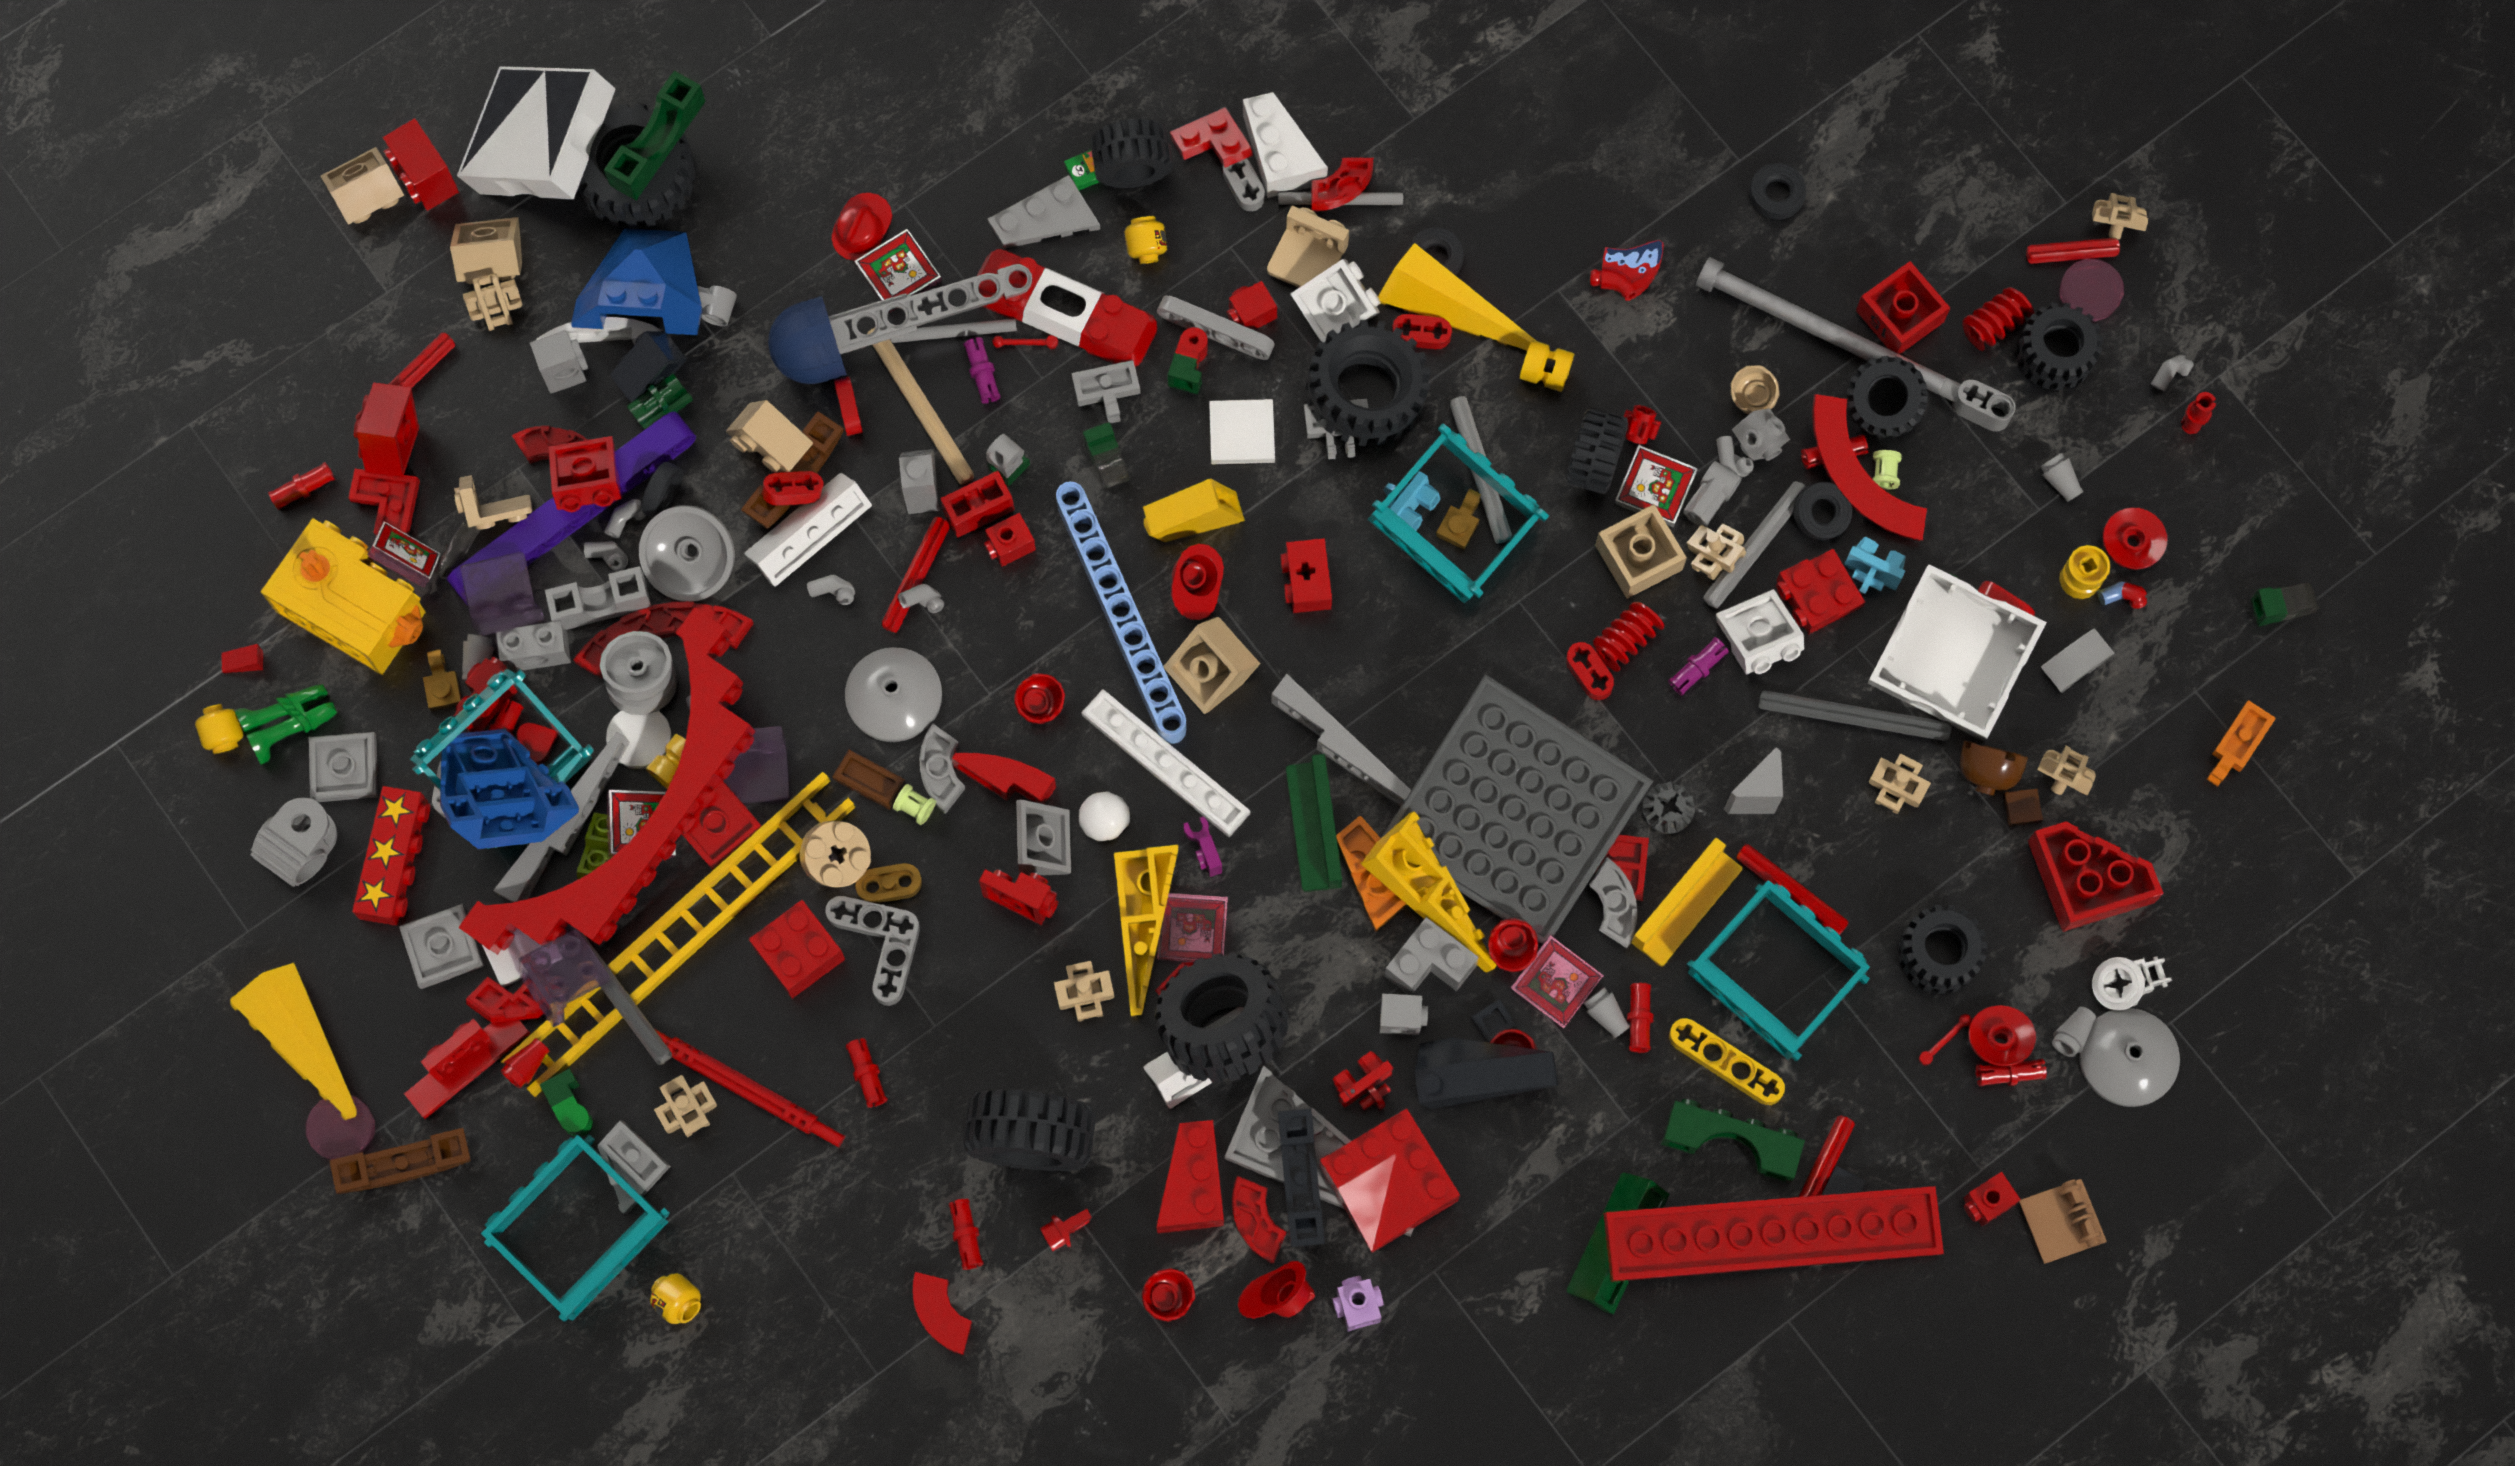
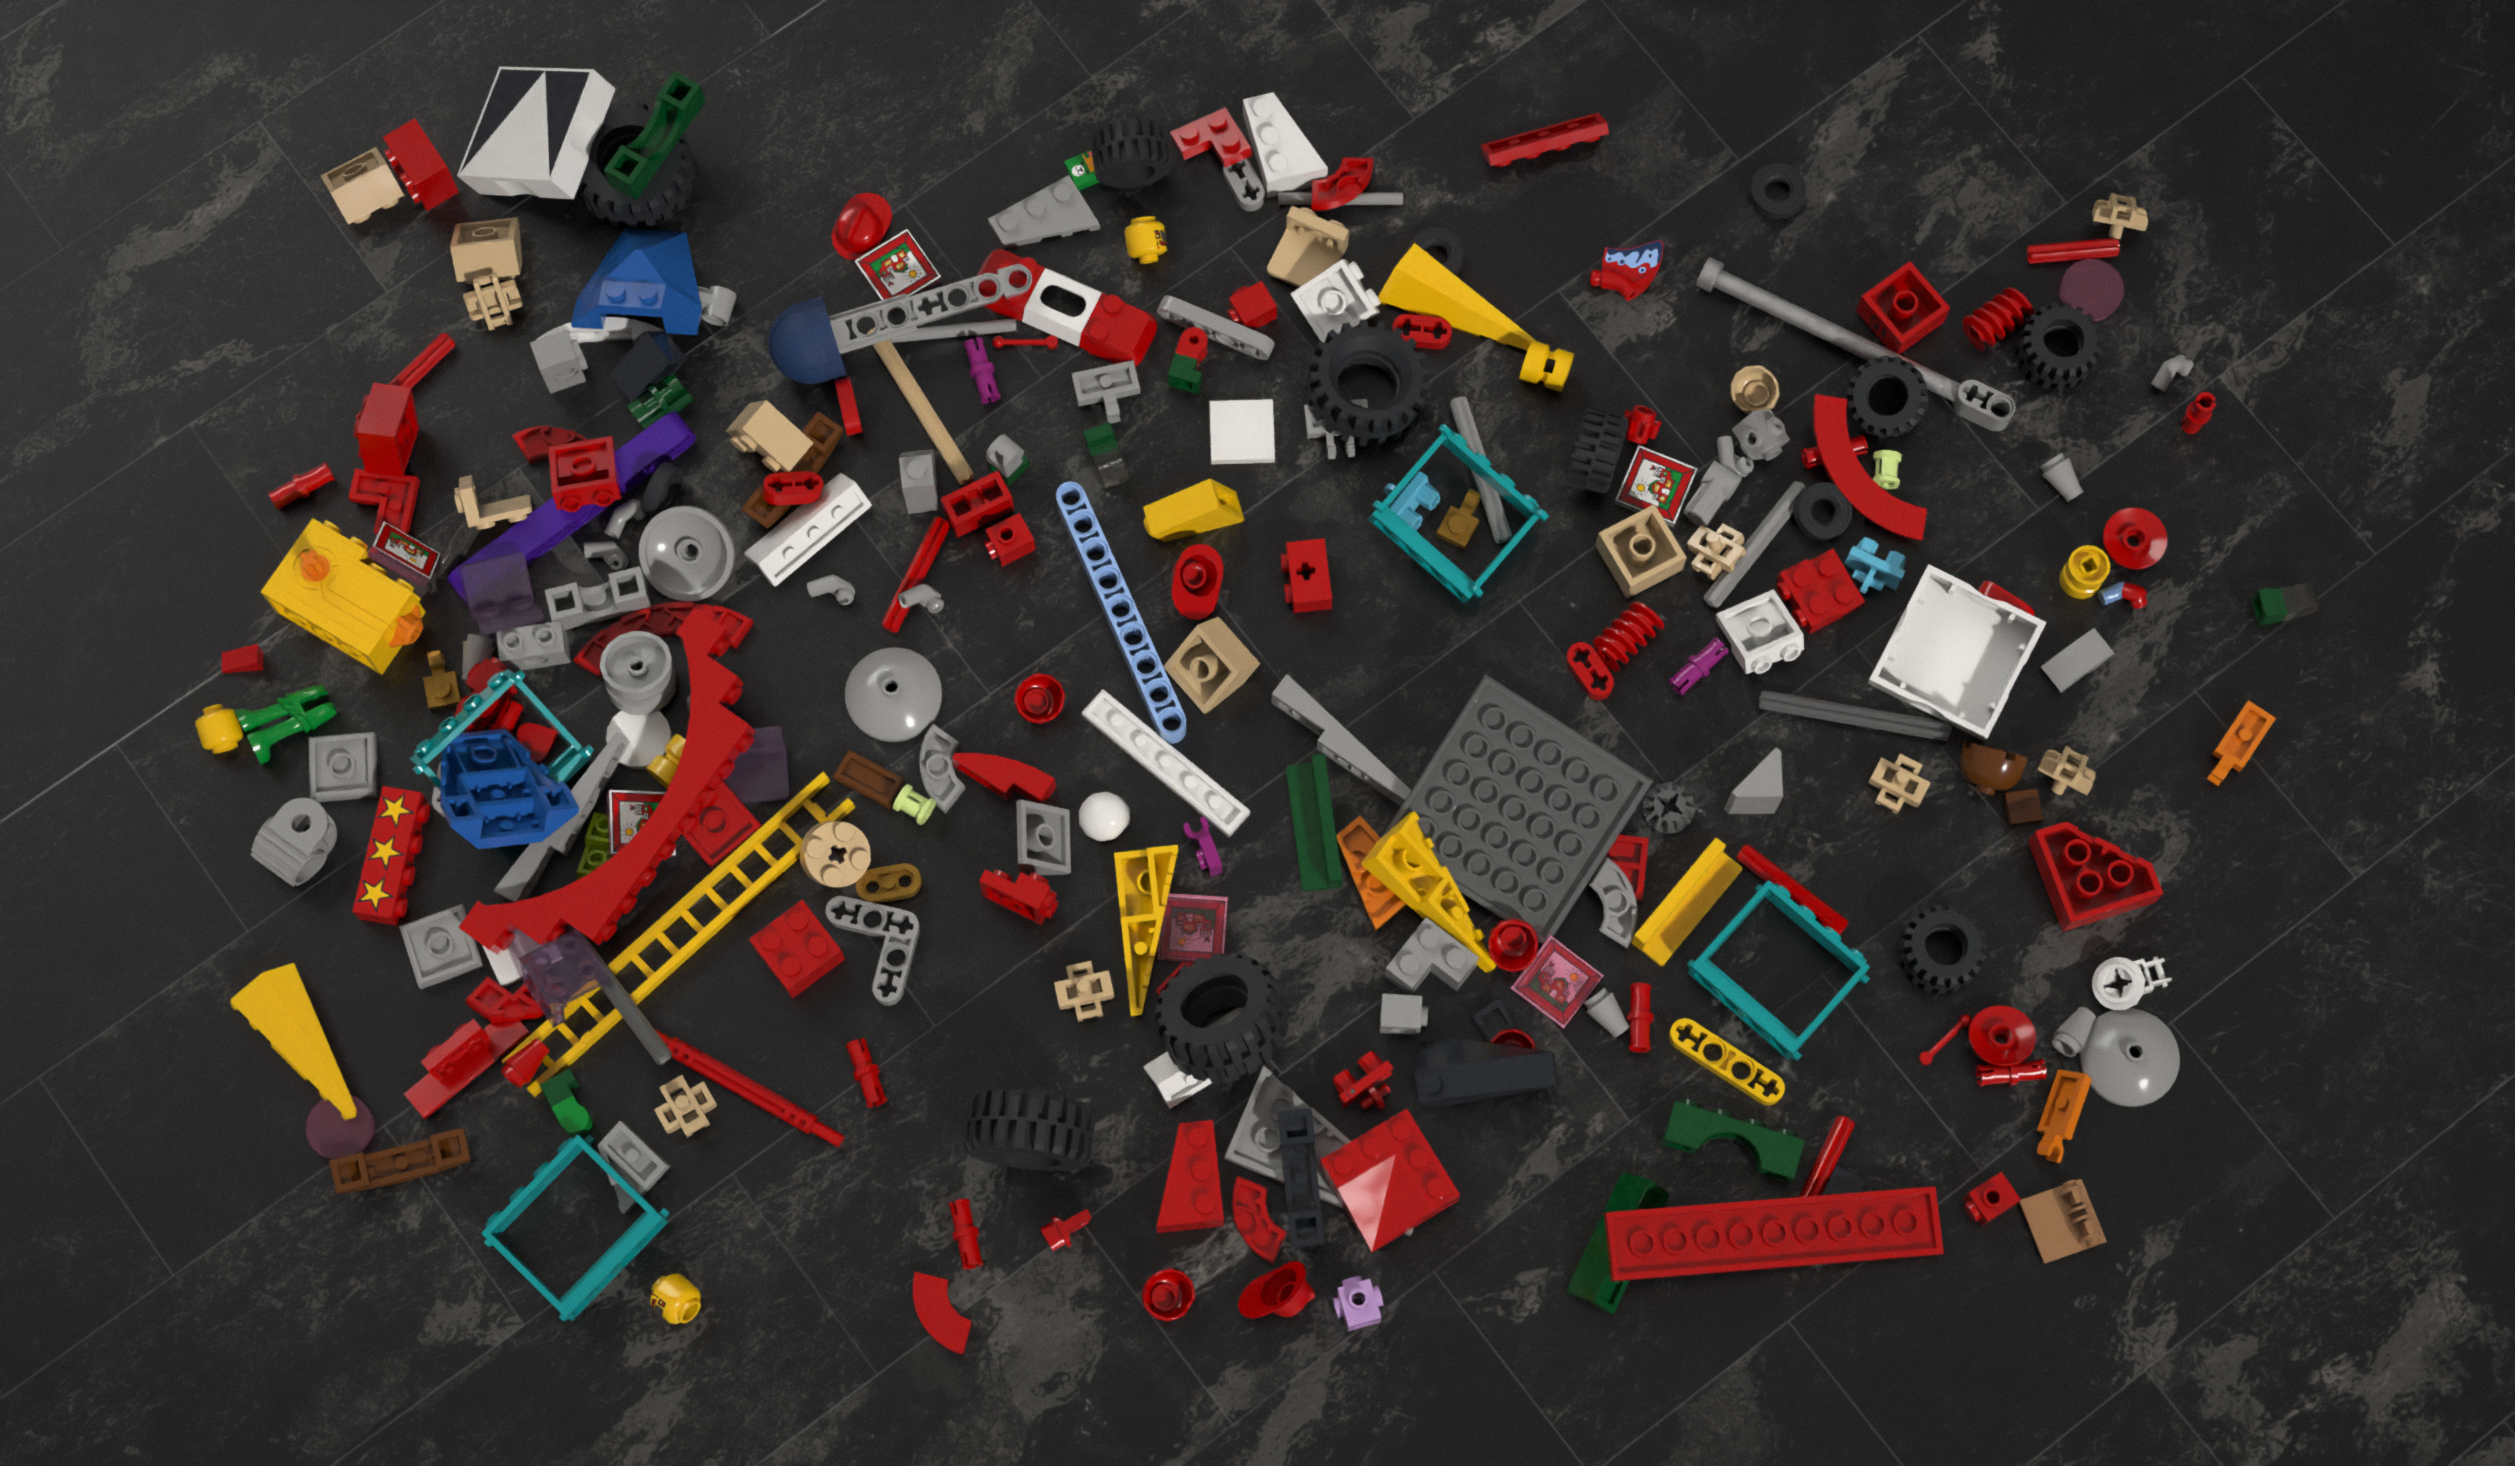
(1555, 137): none -> red plate
(2062, 1112): none -> orange plate

